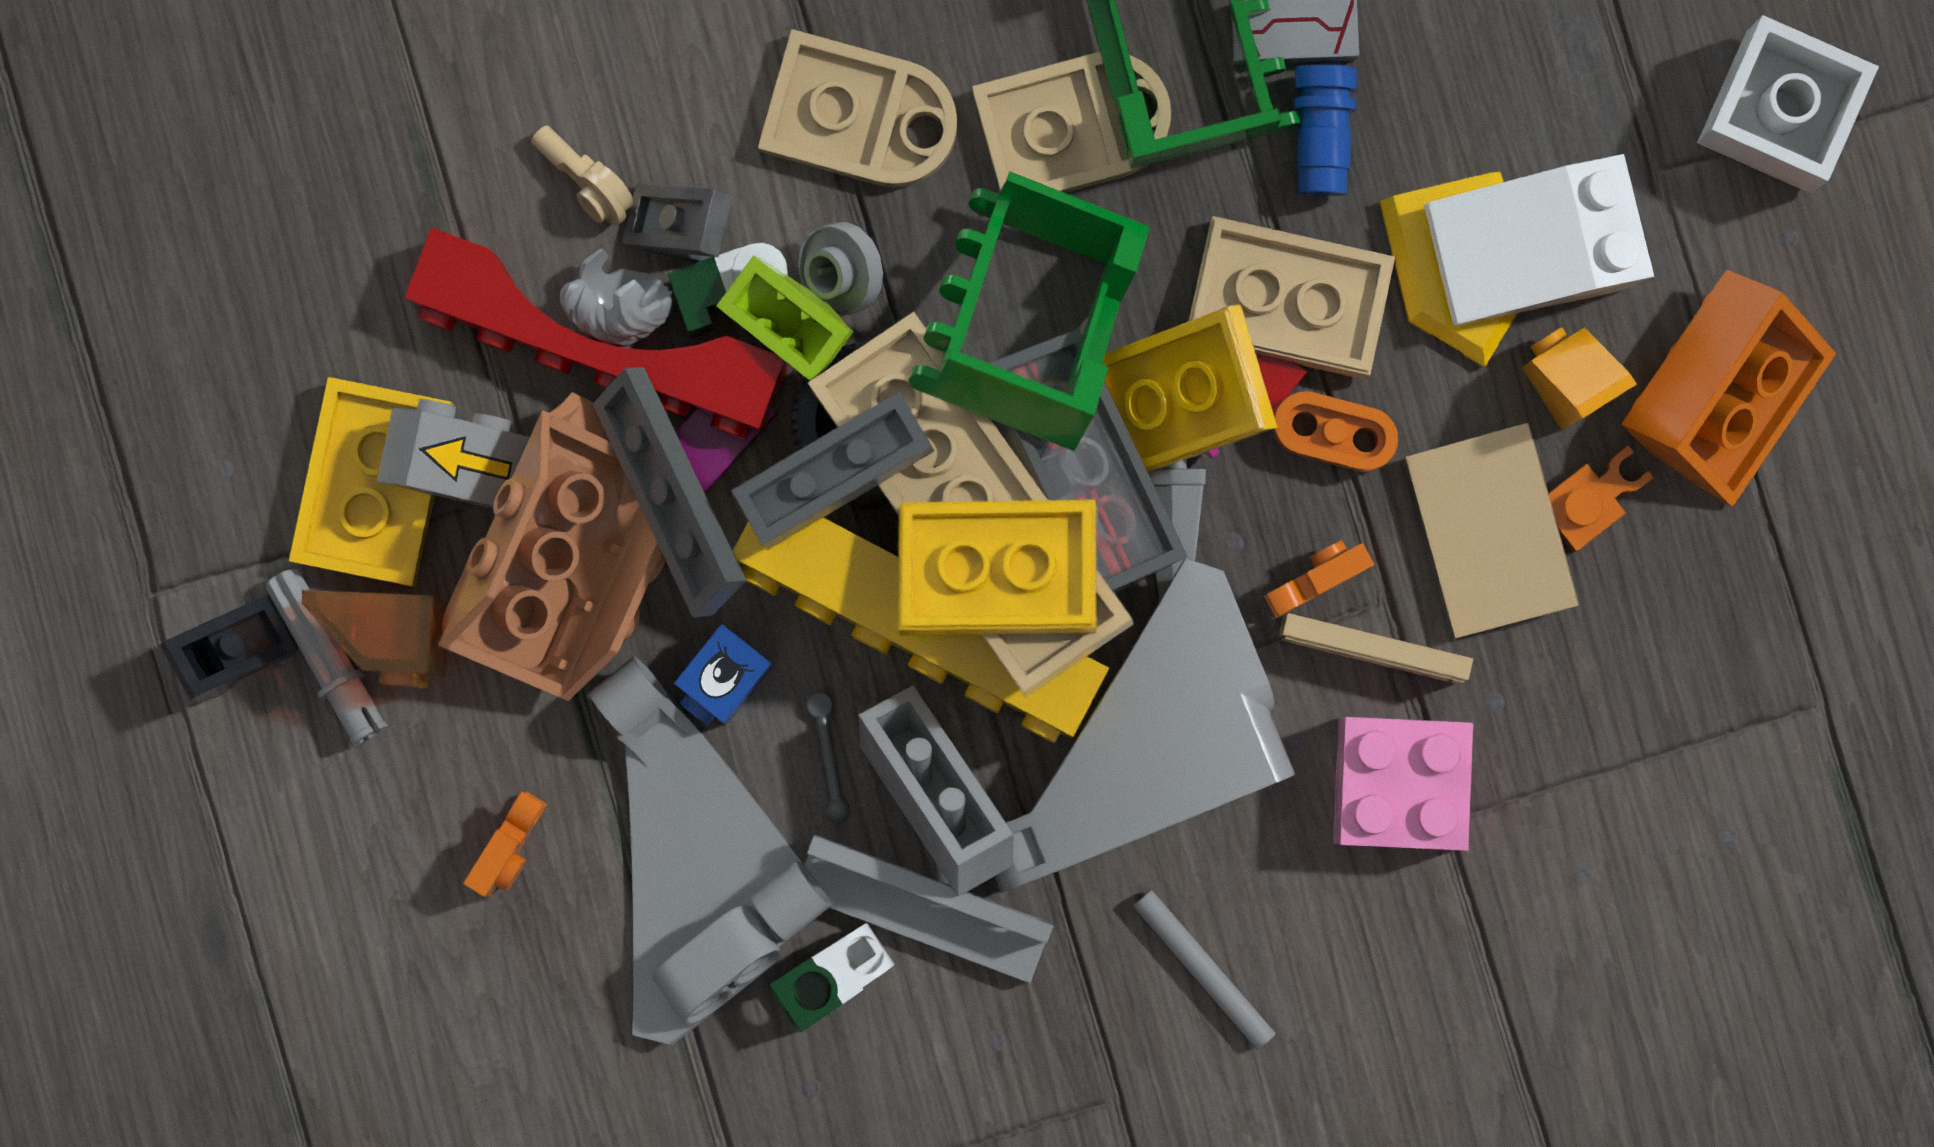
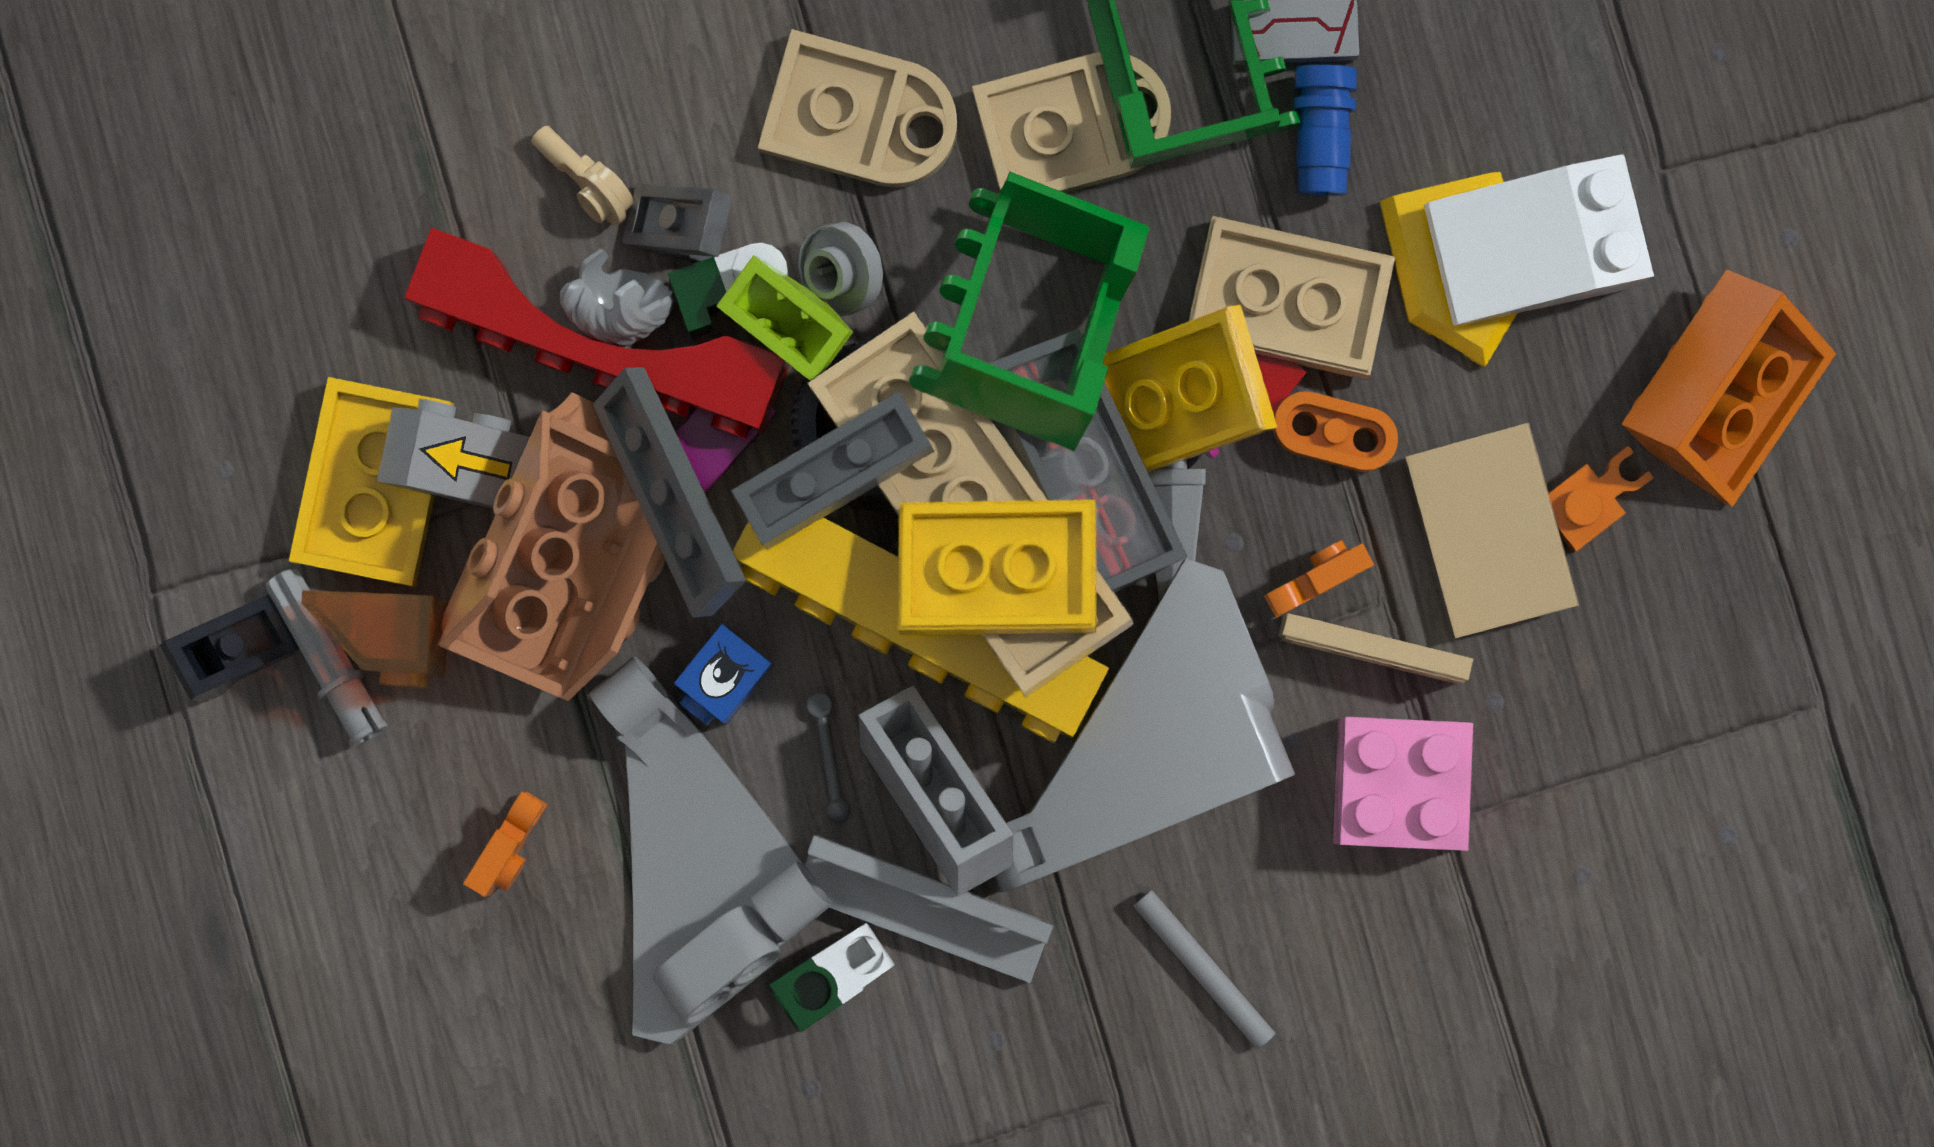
(1575, 375): light orange slope -> none
(1787, 104): white brick -> none

